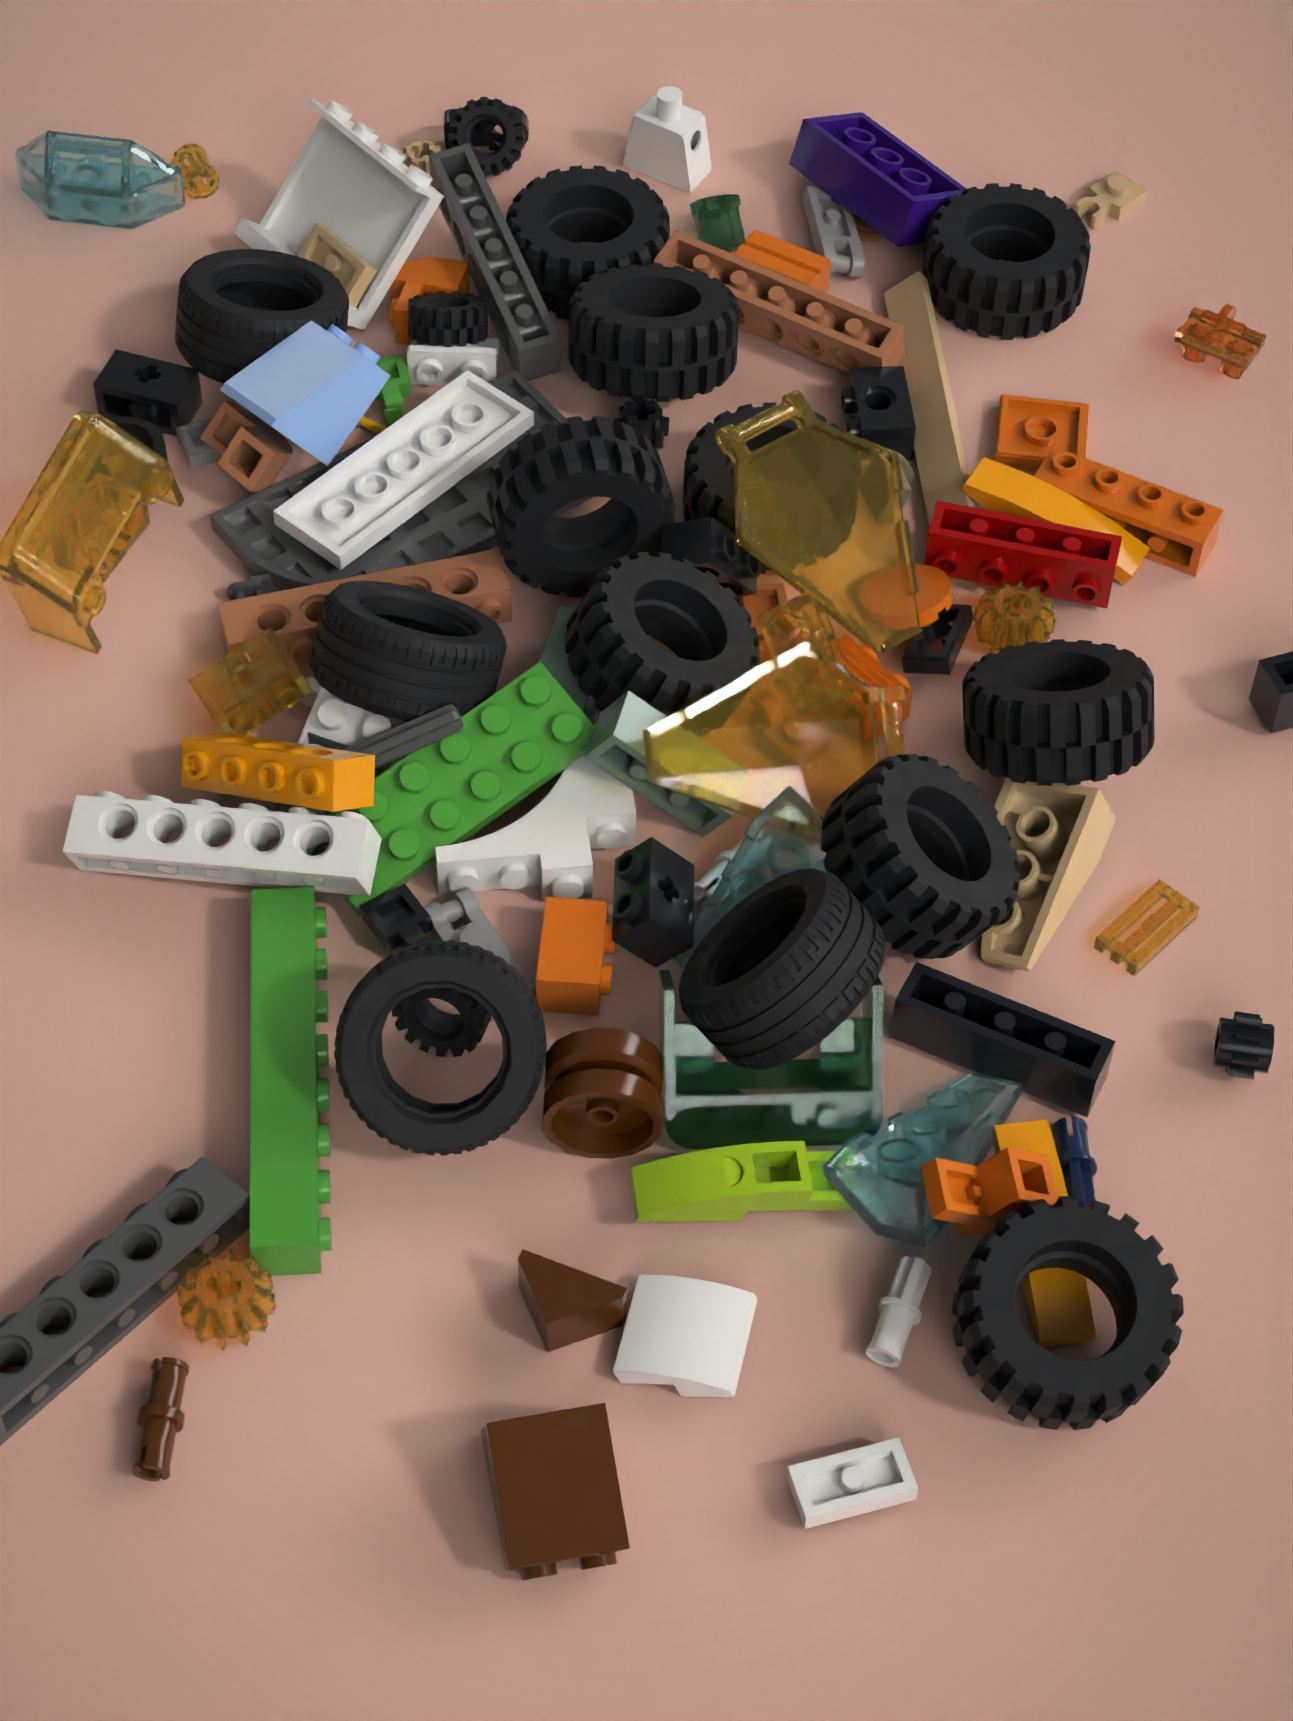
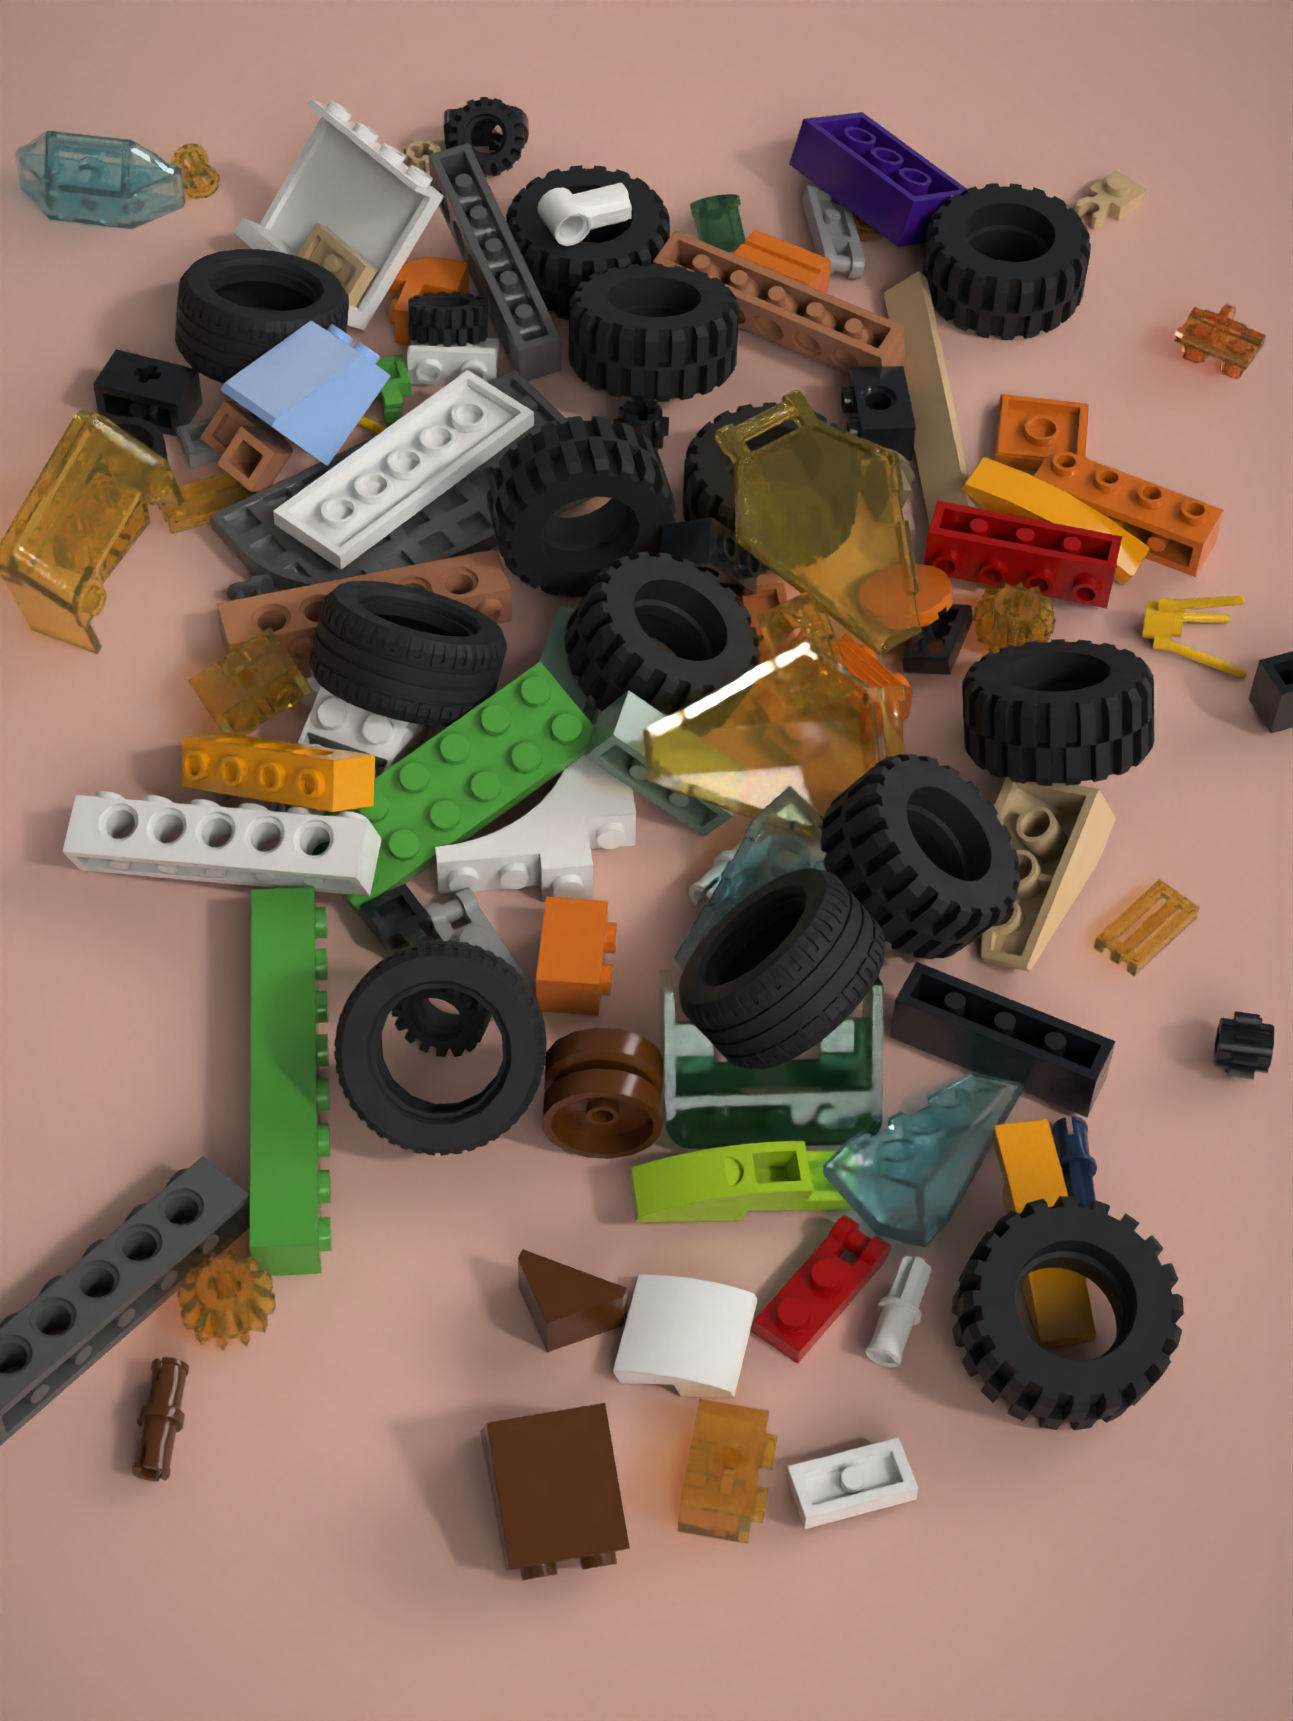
(202, 500): none -> clear yellow tile
(411, 735): dark grey axle -> none
(574, 215): none -> white piece
(653, 902): black brick -> none
(669, 141): white torso -> none
(720, 1502): none -> clear yellow brick
(820, 1290): none -> red plate
(984, 1193): orange brick -> none
(1167, 618): none -> yellow plant

